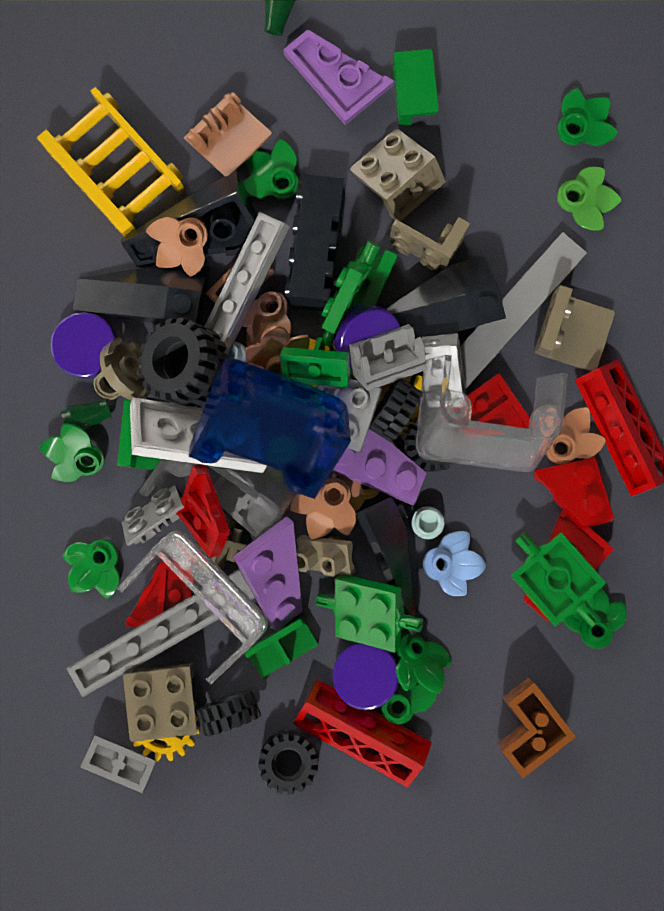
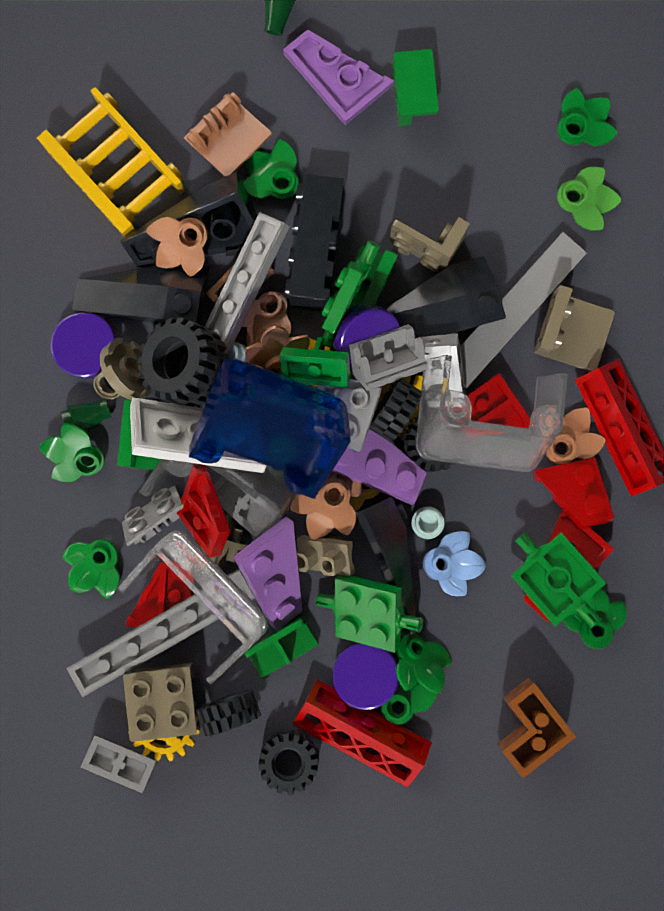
(399, 173): dark tan bracket -> none

